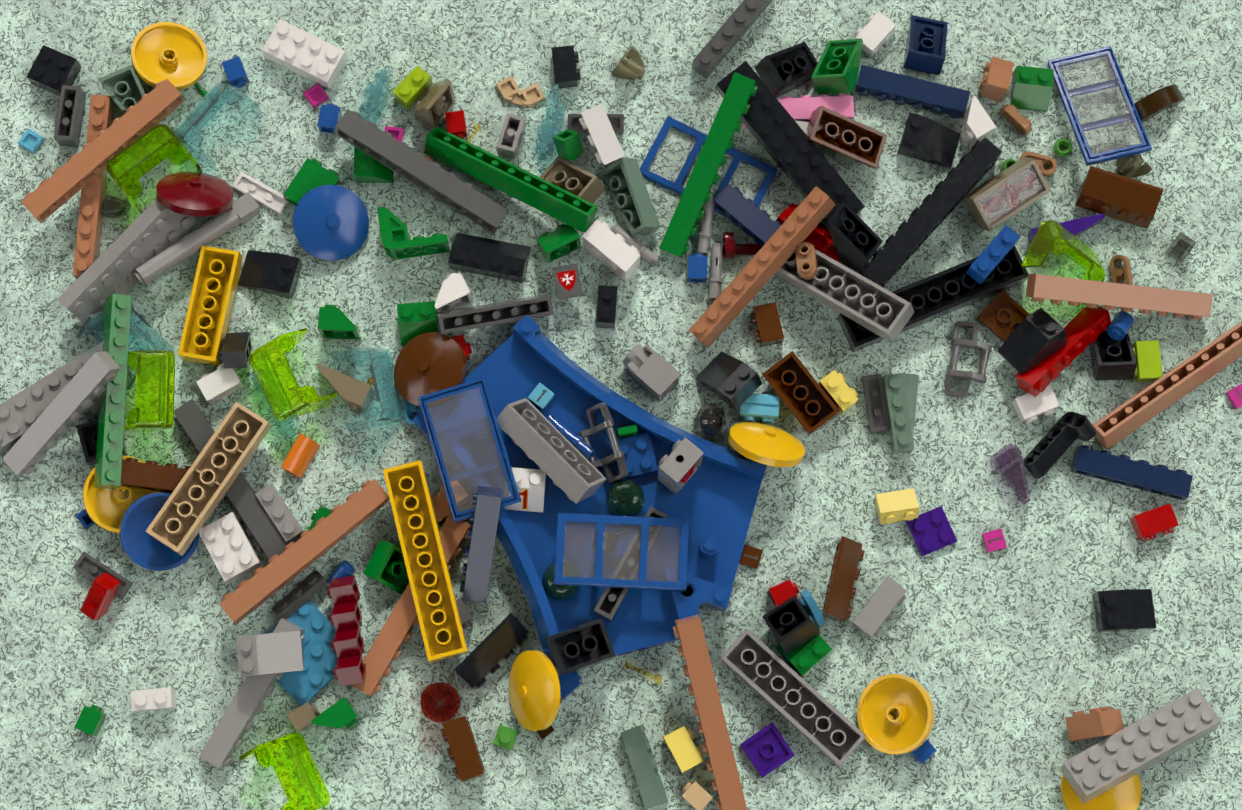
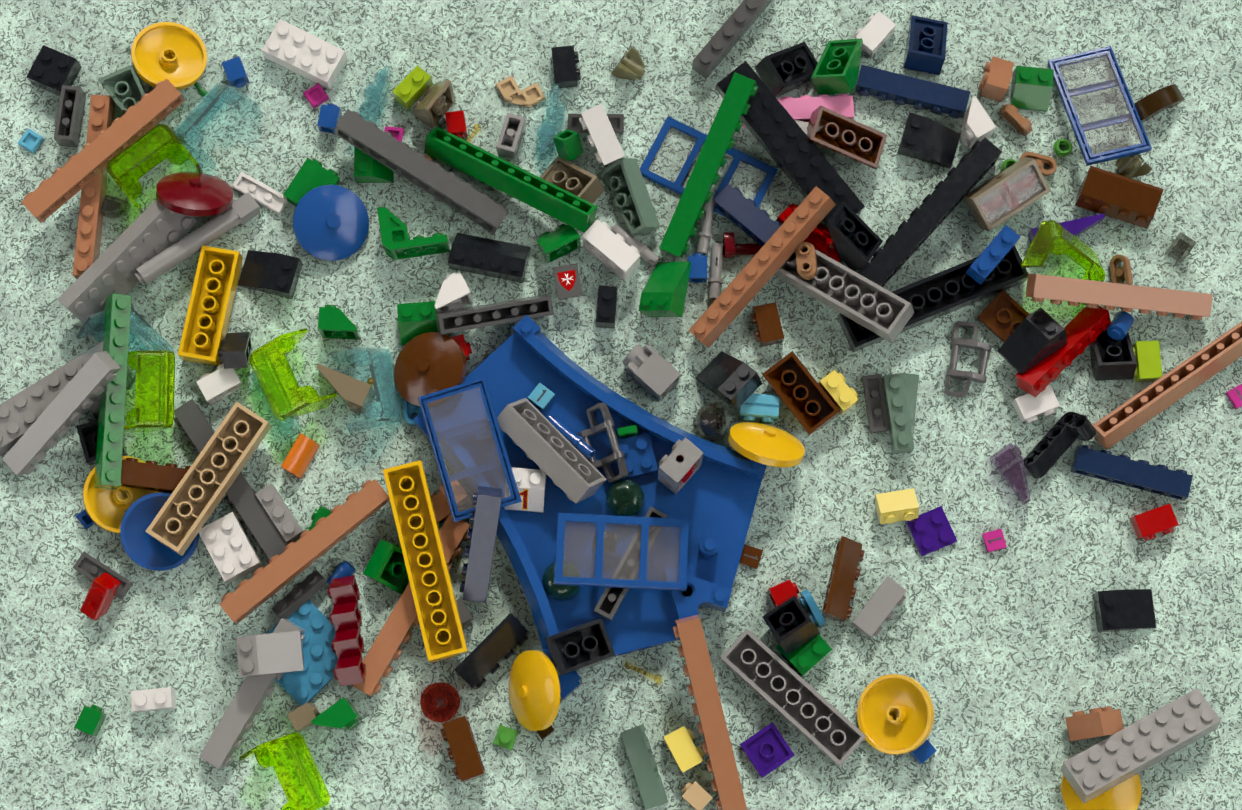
(666, 290): none -> green slope

